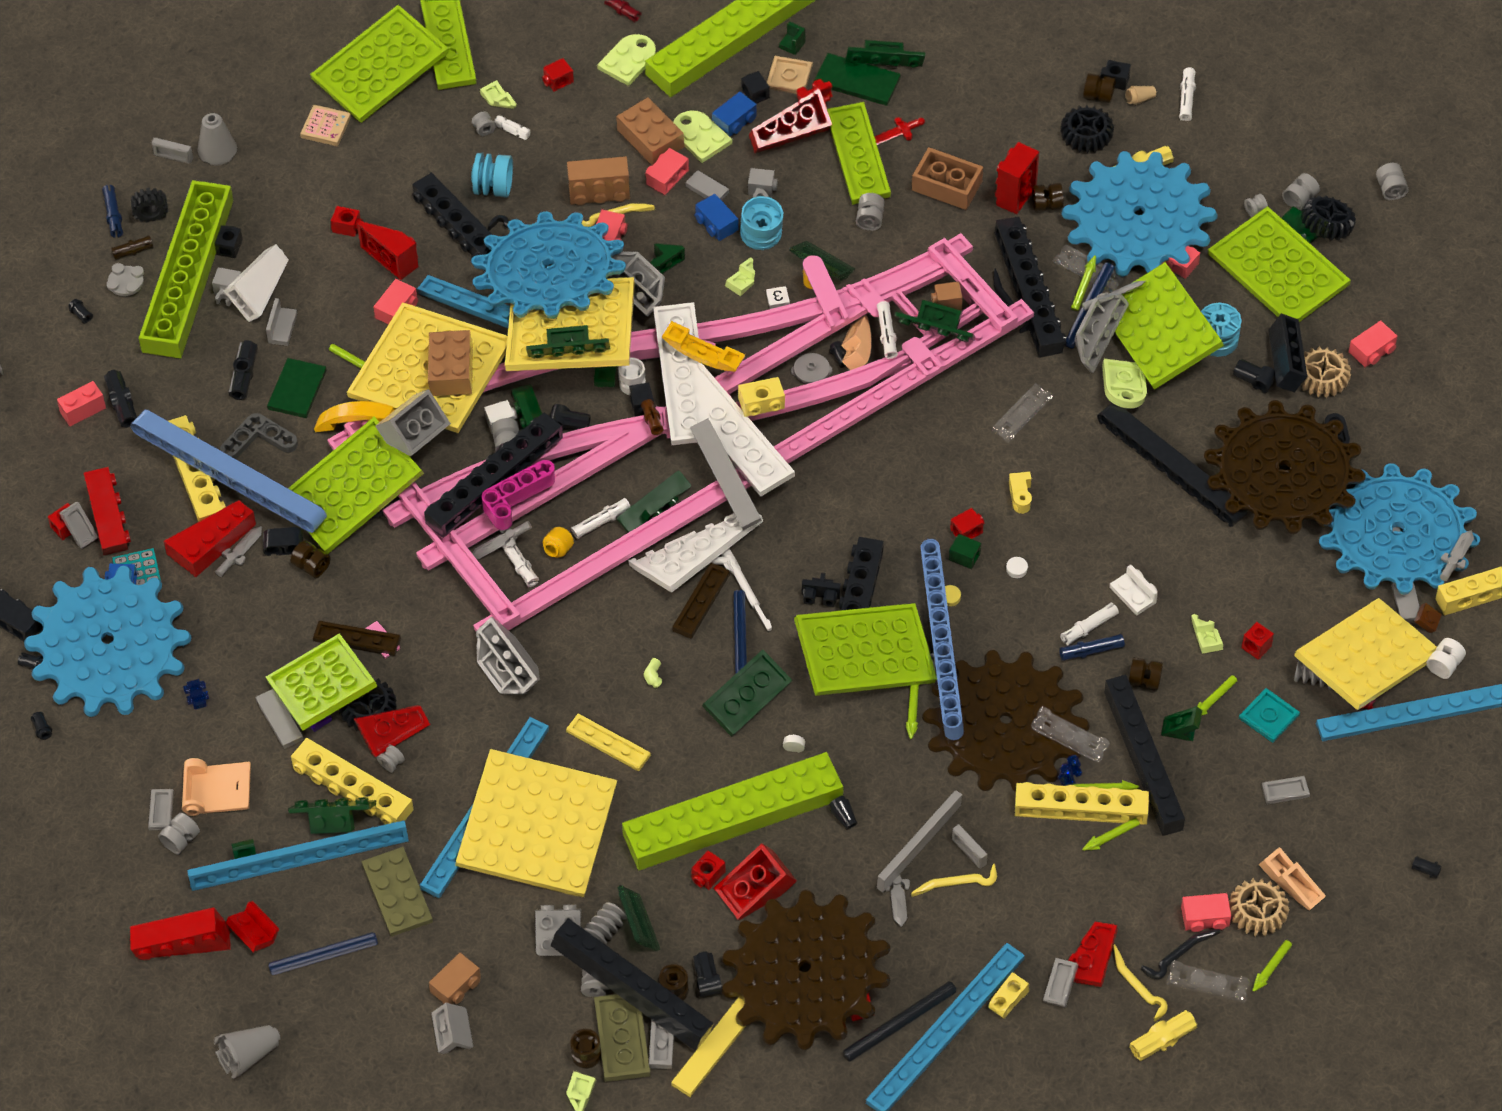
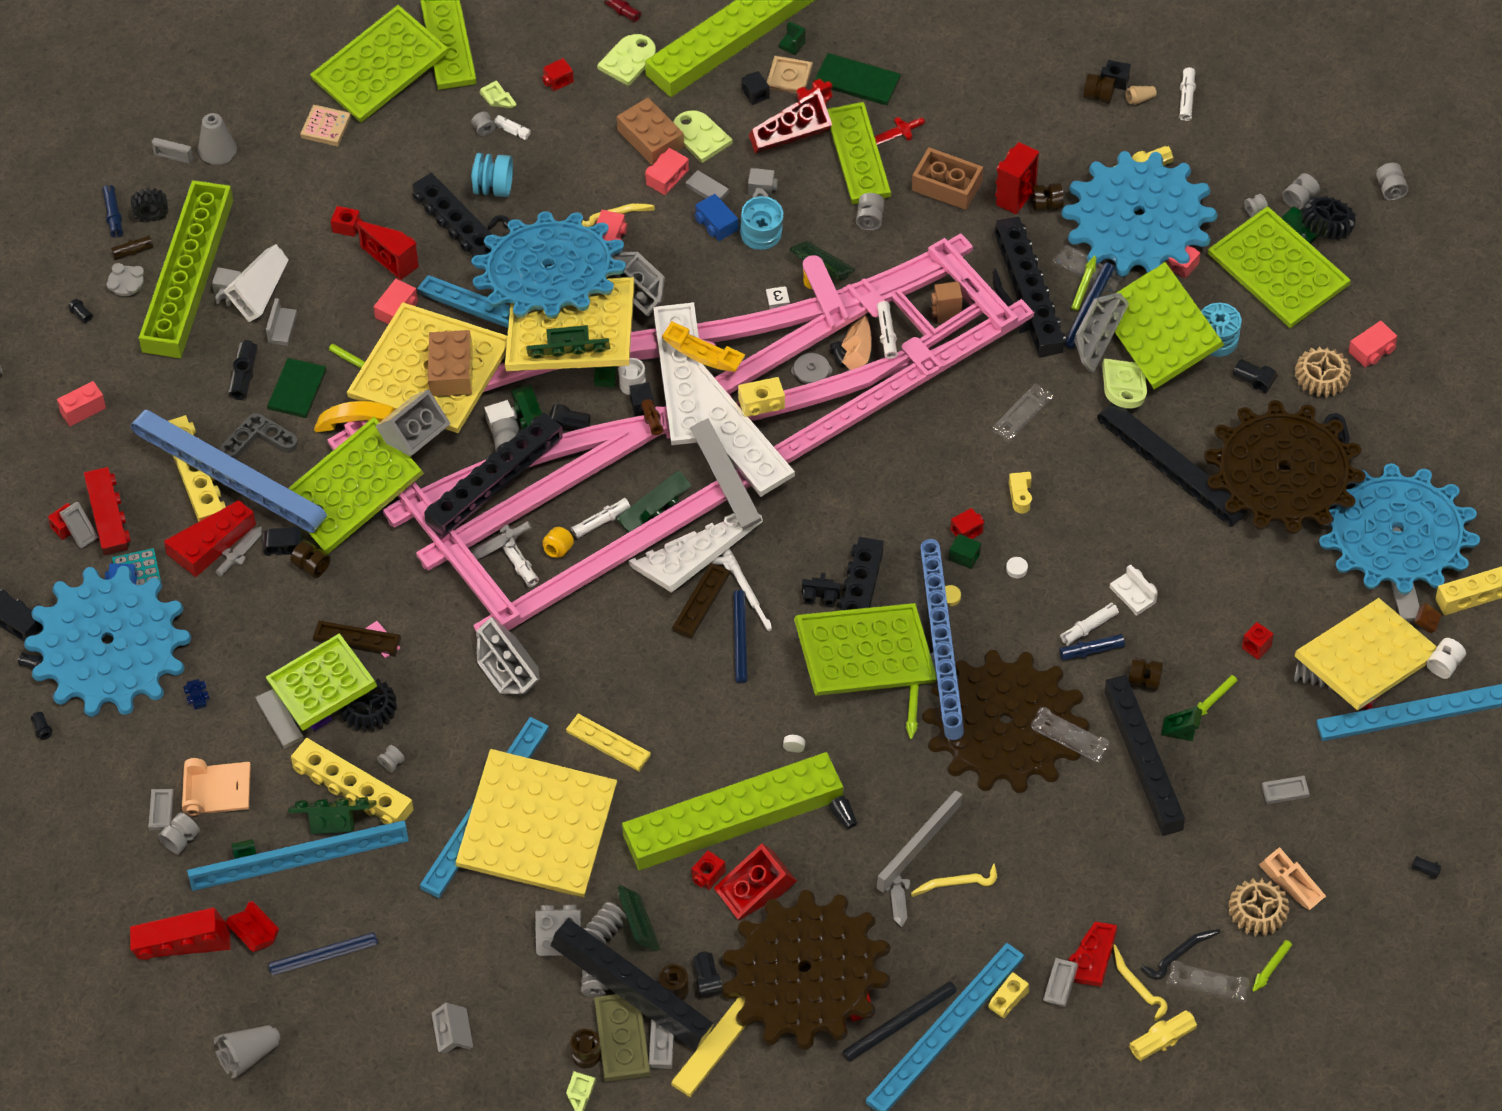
(120, 398): black piece -> none
(228, 241): black brick -> none
(391, 727): red wing -> none
(397, 891): olive plate -> none
(455, 980): medium nougat brick -> none
(522, 485): dark pink beam -> none
(598, 180): medium nougat brick -> none
(651, 674): yellowish green arm -> none
(667, 256): dark green slope -> none
(735, 114): blue brick -> none
(743, 279): yellowish green slope -> none
(747, 693): dark green plate -> none
(884, 53): dark green bracket -> none
(937, 318): dark green bracket -> none
(969, 846): light grey tile -> none
(1069, 769): clear blue piece -> none
(1073, 810): light yellow brick -> none
(1086, 135): black gear -> none
(1086, 305): light grey sword -> none
(1094, 843): lime piece -> none
(1123, 786): lime piece -> none
(1206, 912): coral brick -> none
(1207, 635): yellowish green slope -> none
(1269, 715): teal tile -> none
(1287, 353): black brick -> none
(1457, 554): light grey sword -> none

